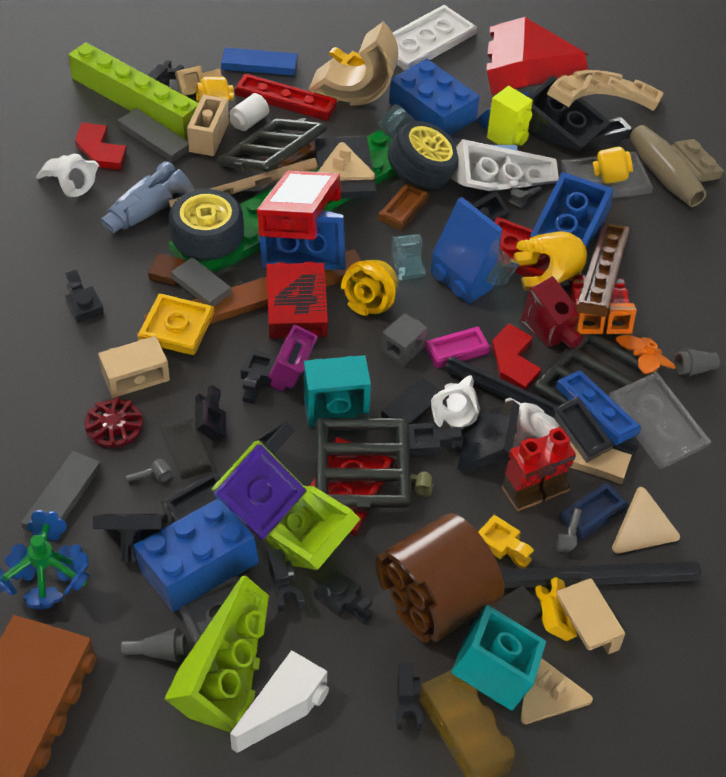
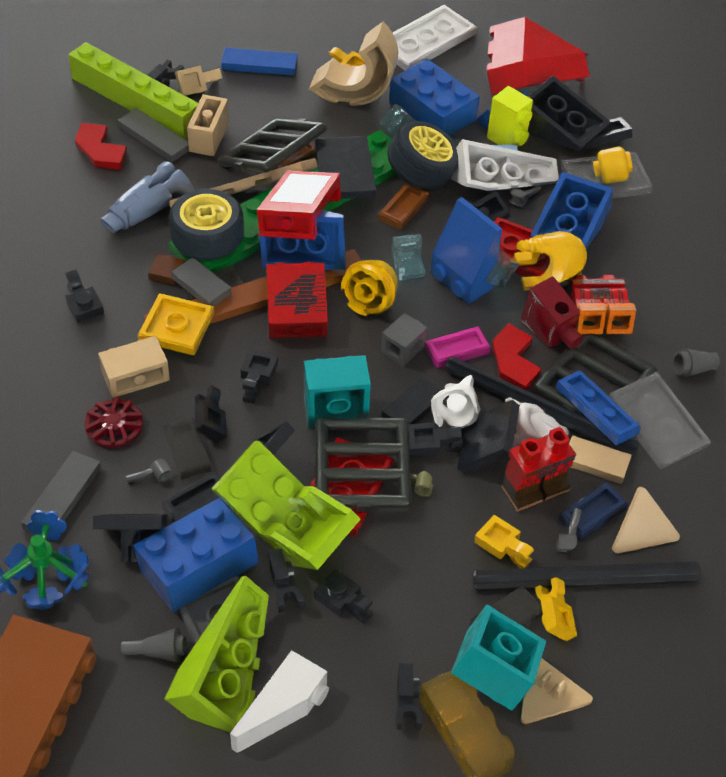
(62, 167): white hair -> none
(214, 86): yellow head -> none
(249, 112): white brick -> none
(260, 492): dark purple tile -> none
(287, 97): red tile -> none
(291, 358): magenta piece -> none
(348, 164): tan piece -> none
(440, 577): reddish brown brick -> none
(582, 429): black tile -> none
(591, 82): tan tile -> none
(591, 616): tan panel -> none
(603, 270): reddish brown tile -> none
(648, 350): orange piece -> none
(676, 166): dark tan plate -> none

